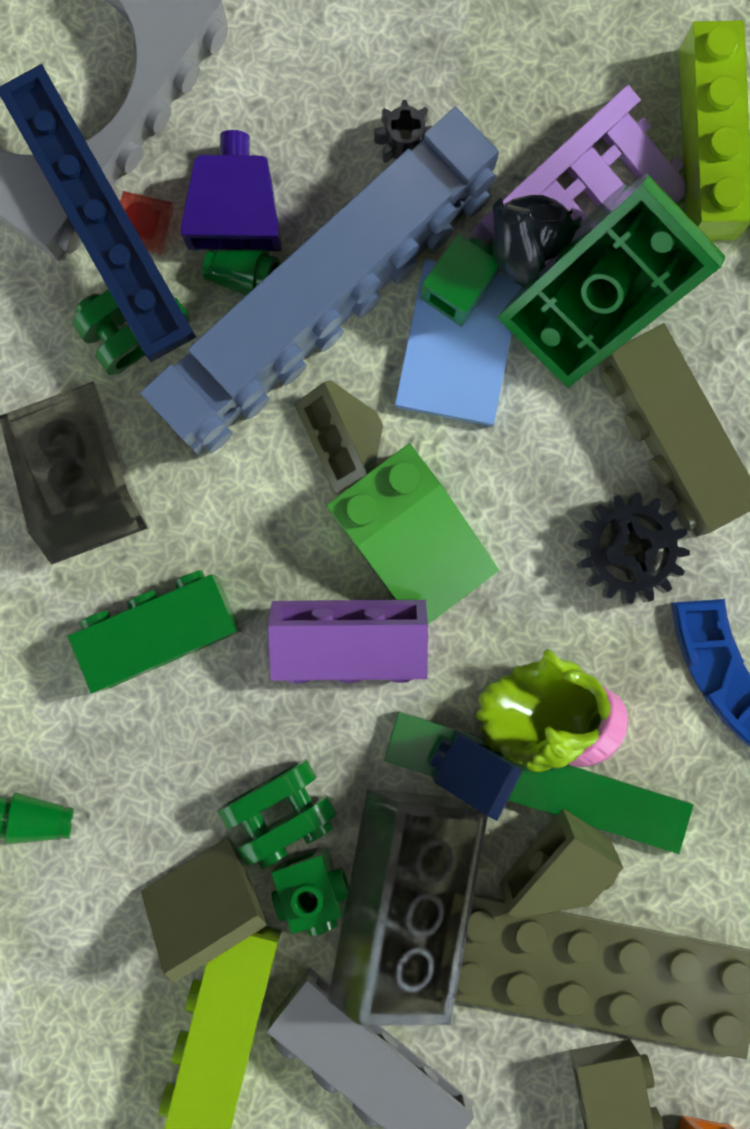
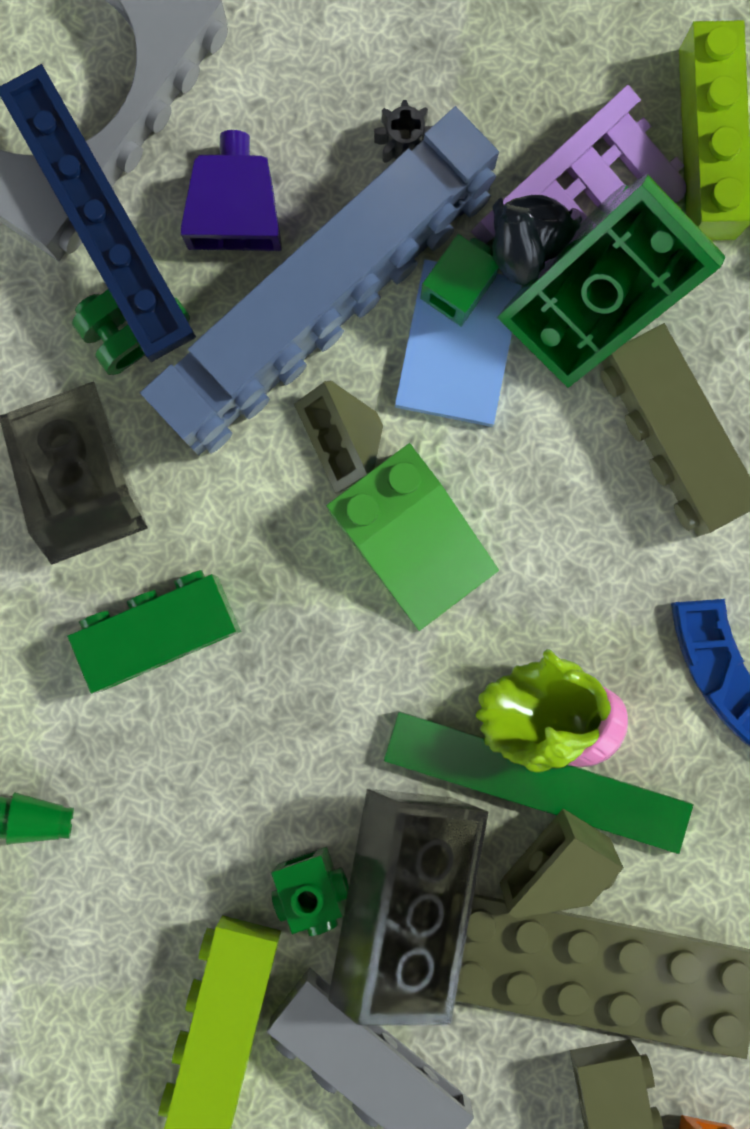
(150, 218): clear red plate -> none
(202, 910): olive tile -> none
(238, 269): green cone -> none
(308, 820): green brick -> none
(348, 640): medium lavender brick -> none
(474, 773): dark blue slope -> none
(637, 568): black gear -> none

